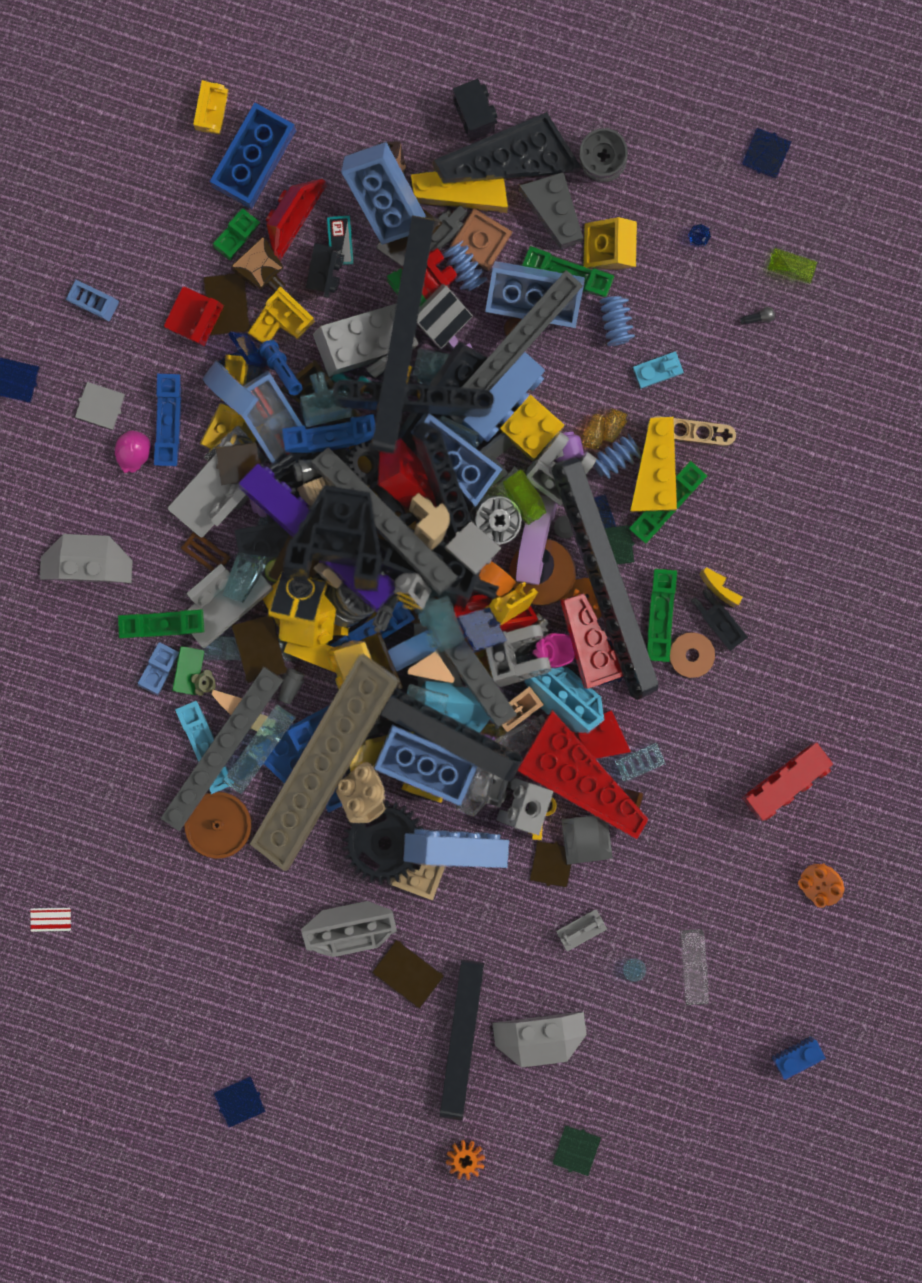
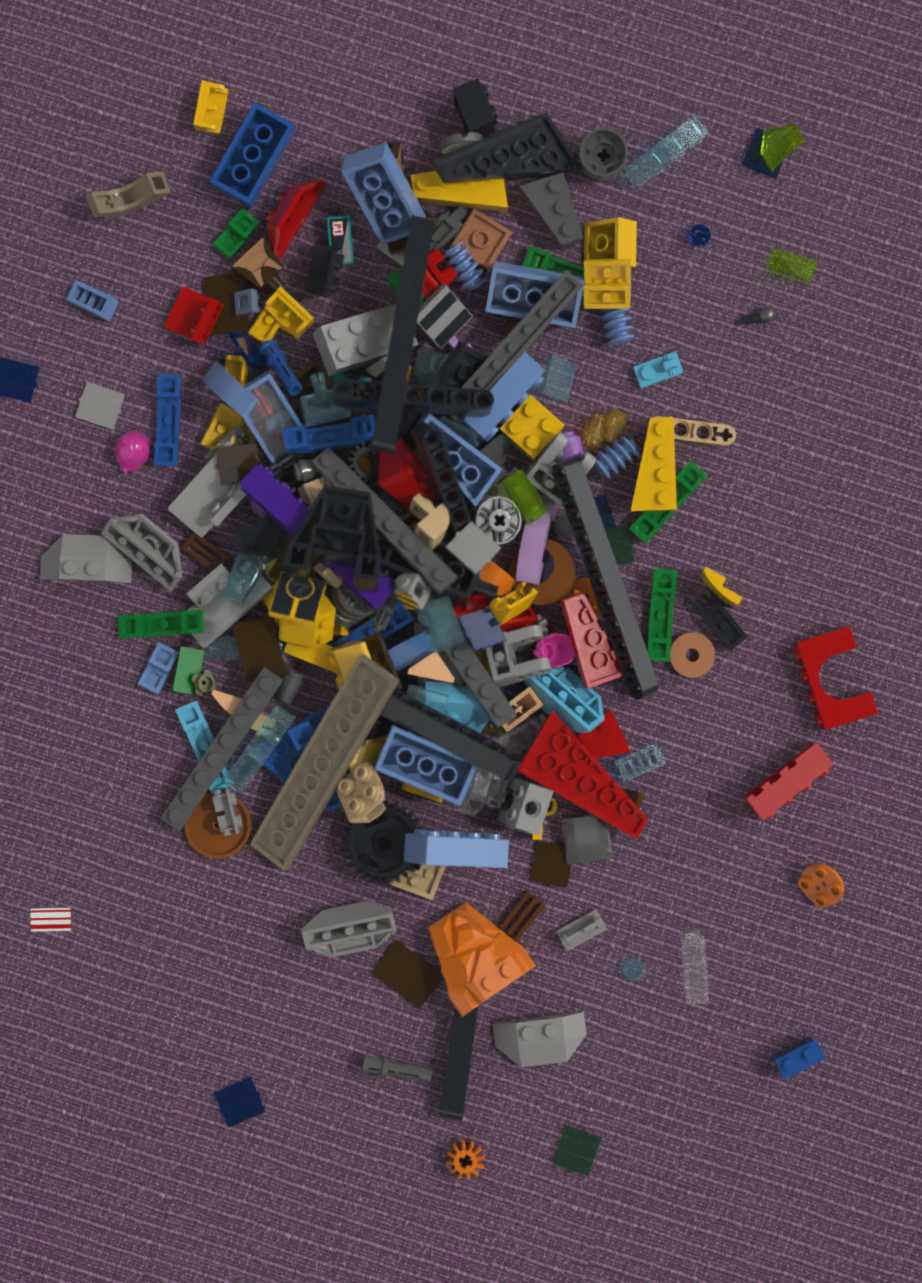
(129, 198): none -> dark tan arch
(147, 547): none -> light grey wedge
(230, 820): none -> light grey hinge
(246, 302): none -> sand blue tile
(386, 1067): none -> dark grey pin
(457, 141): none -> dark grey tile
(475, 957): none -> orange wedge
(510, 930): none -> reddish brown tile
(558, 378): none -> clear light blue piece
(607, 283): none -> yellow slope
(665, 152): none -> clear light blue slope
(779, 144): none -> clear neon green slope
(812, 655): none -> red arch

